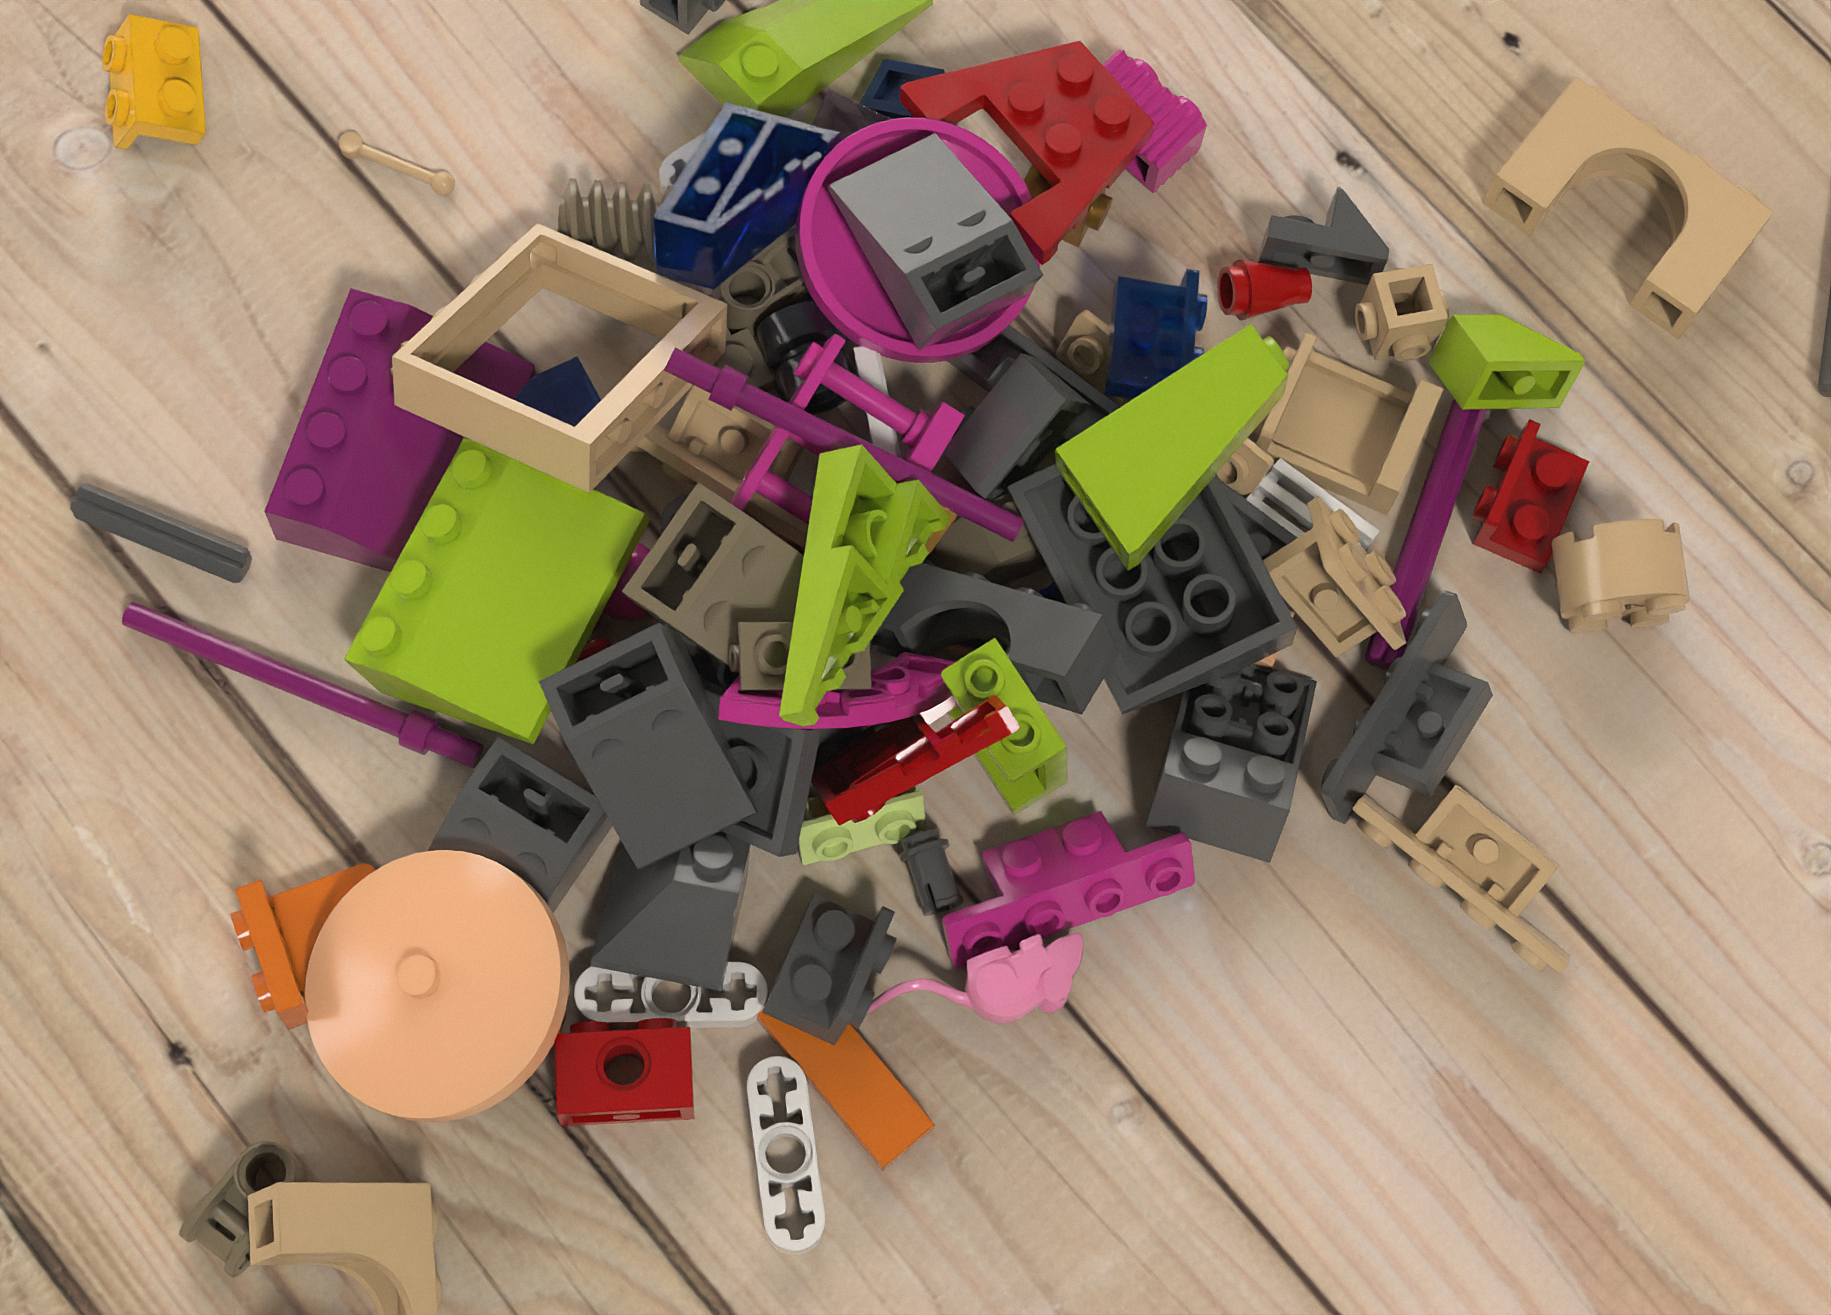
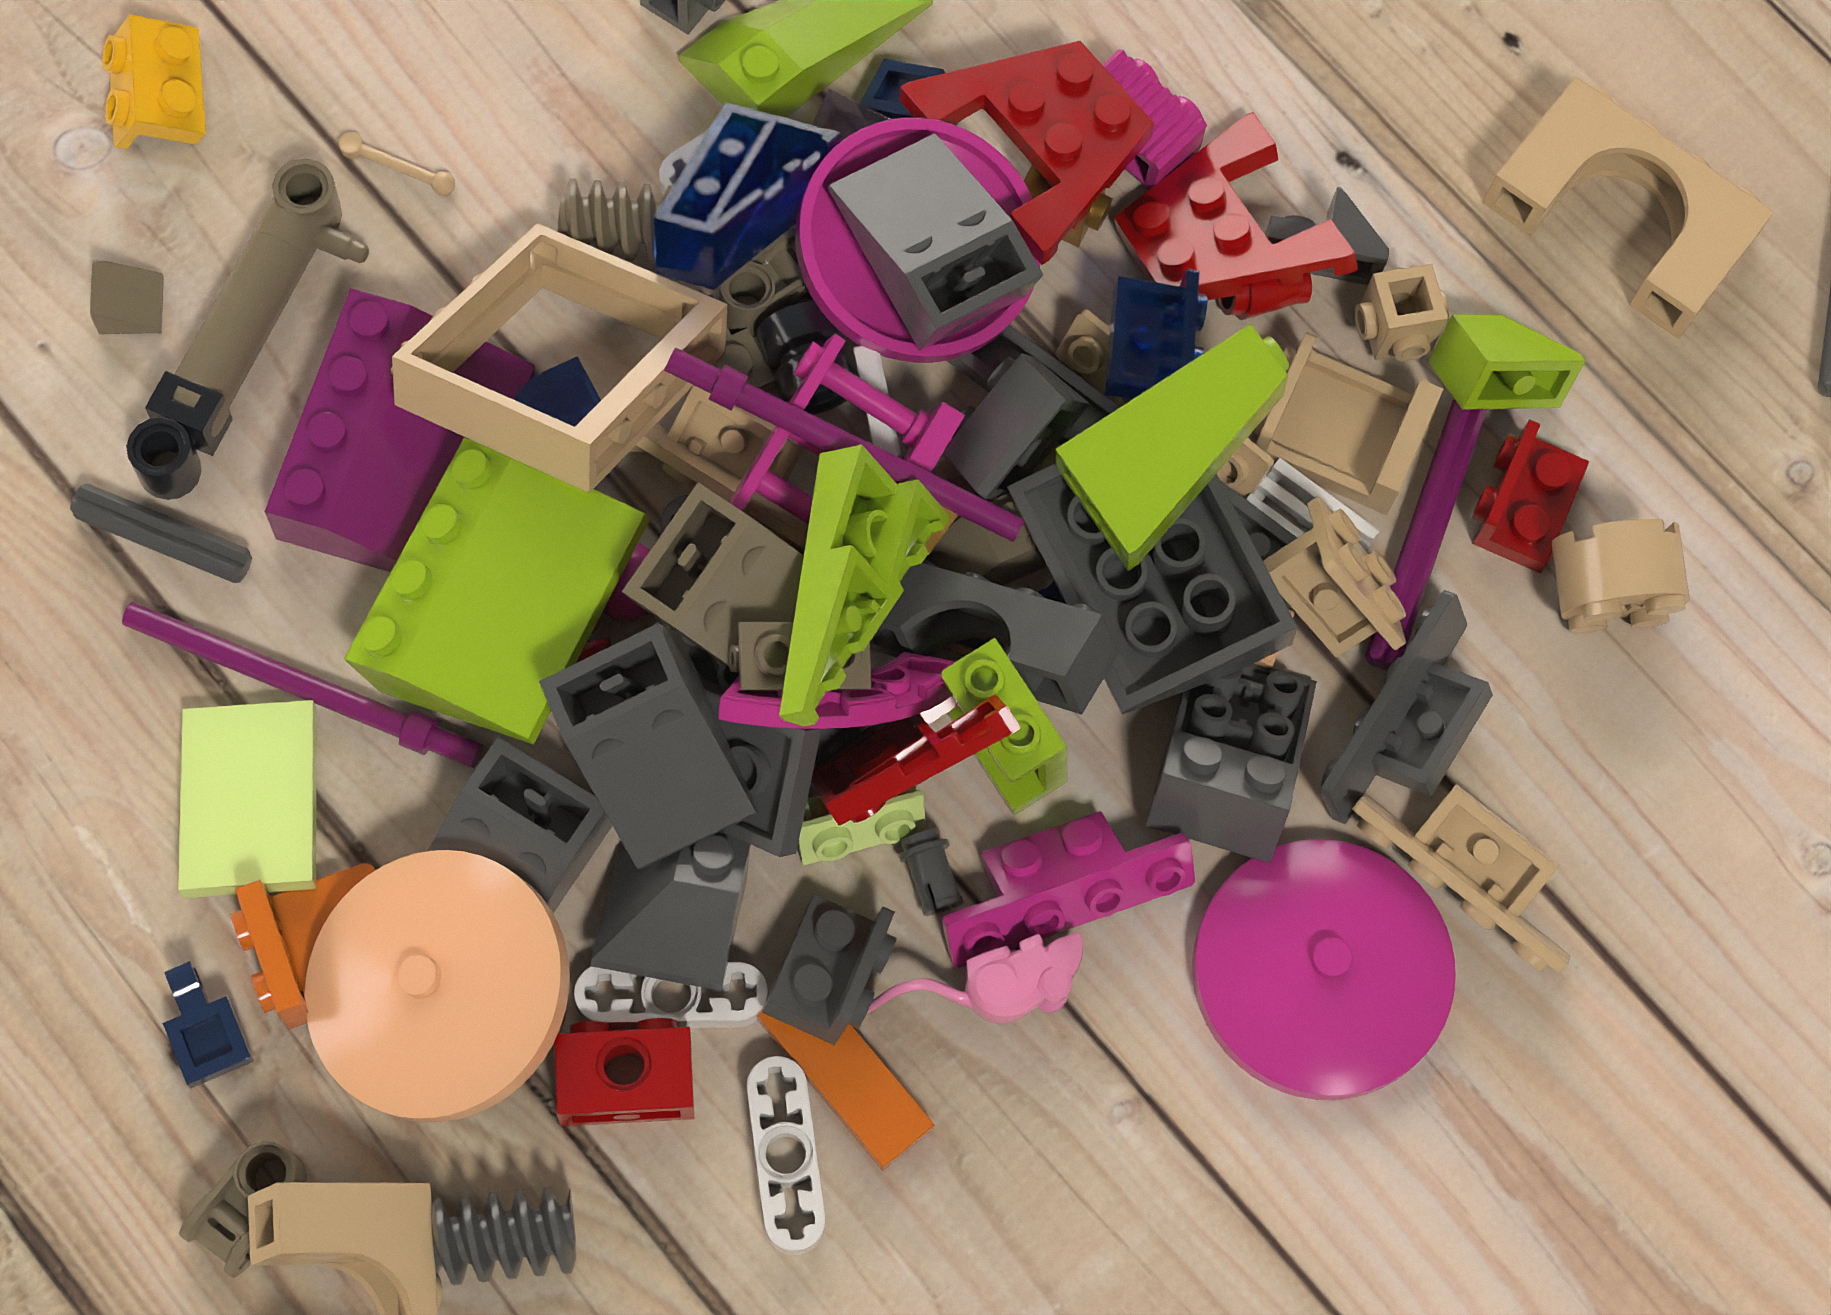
(126, 299): none -> dark tan slope
(194, 403): none -> dark tan piece
(205, 1034): none -> dark blue plate
(248, 798): none -> yellowish green tile
(504, 1236): none -> dark grey piece
(1203, 225): none -> wing
(1324, 970): none -> dark pink dish

